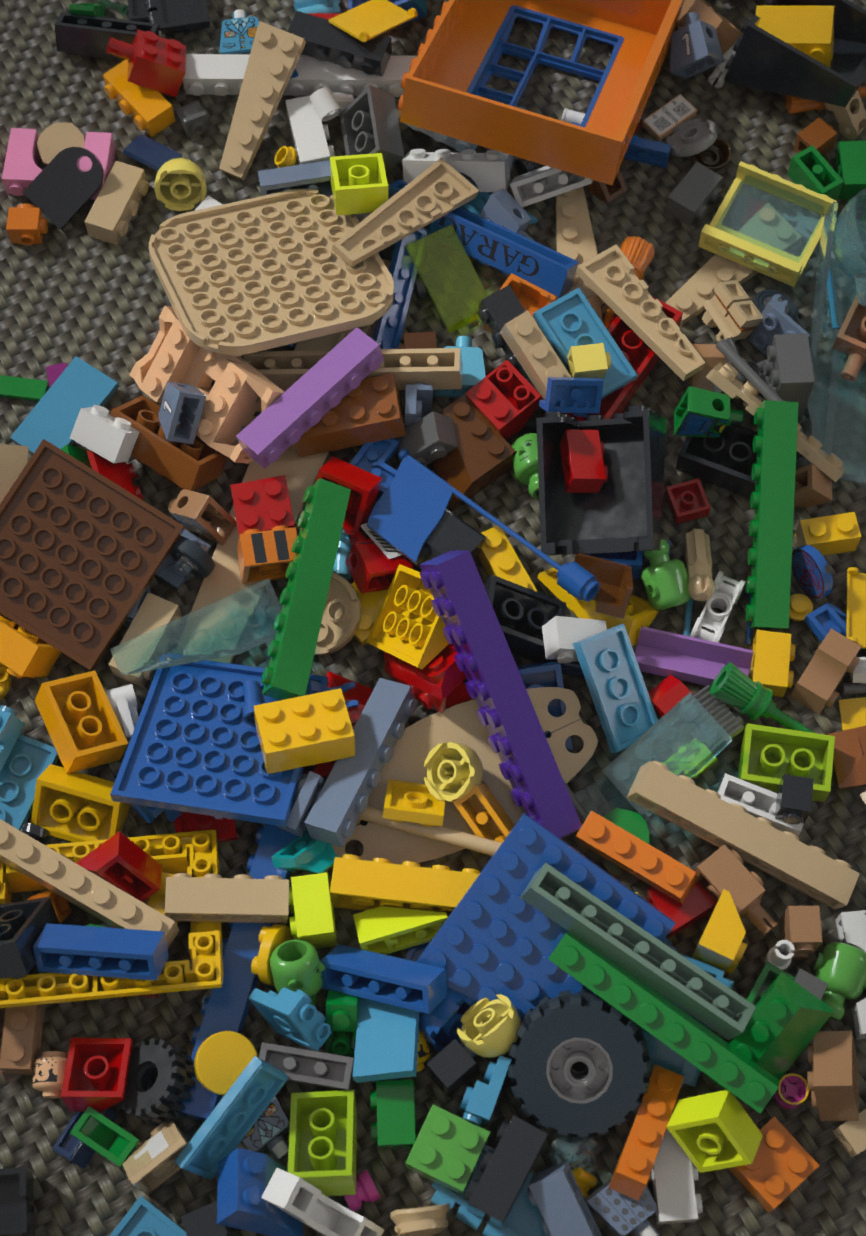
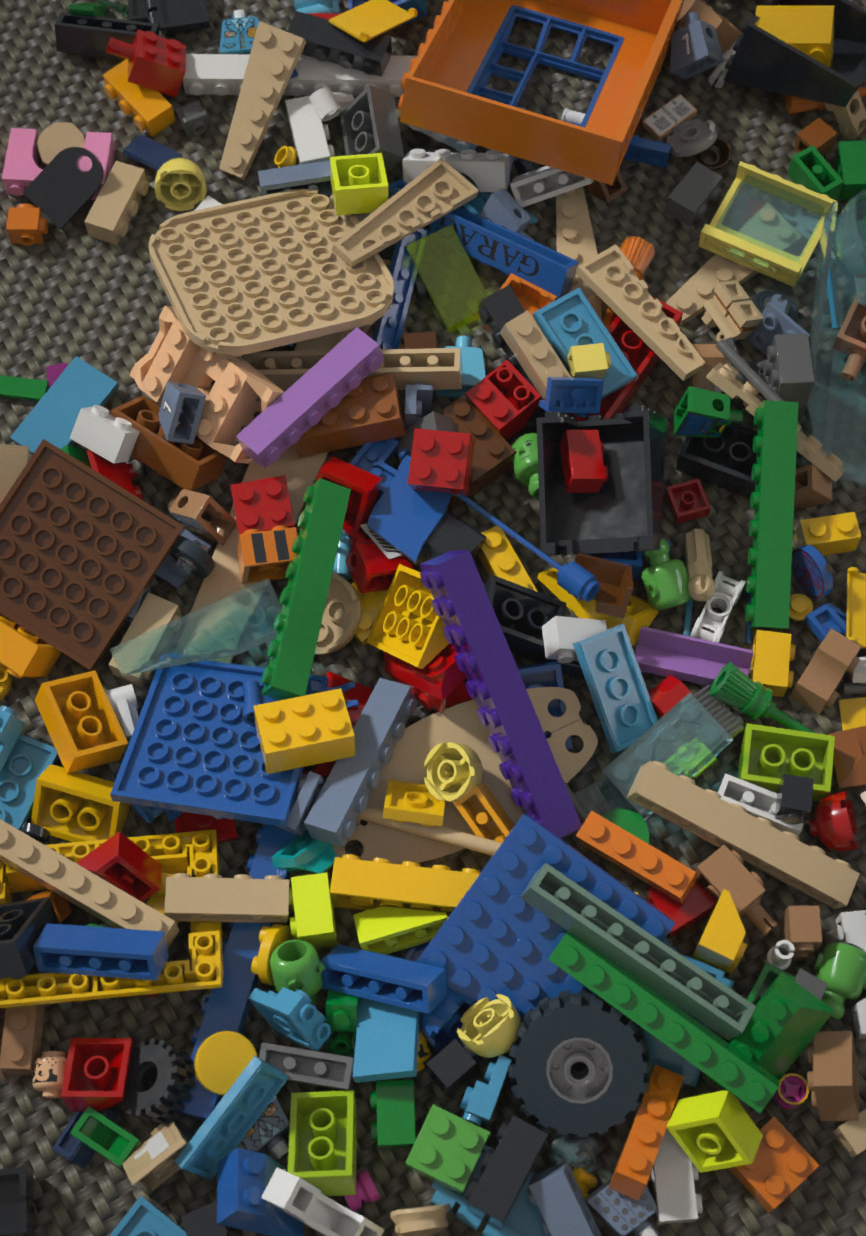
(441, 461): none -> red brick
(835, 823): none -> red cylinder

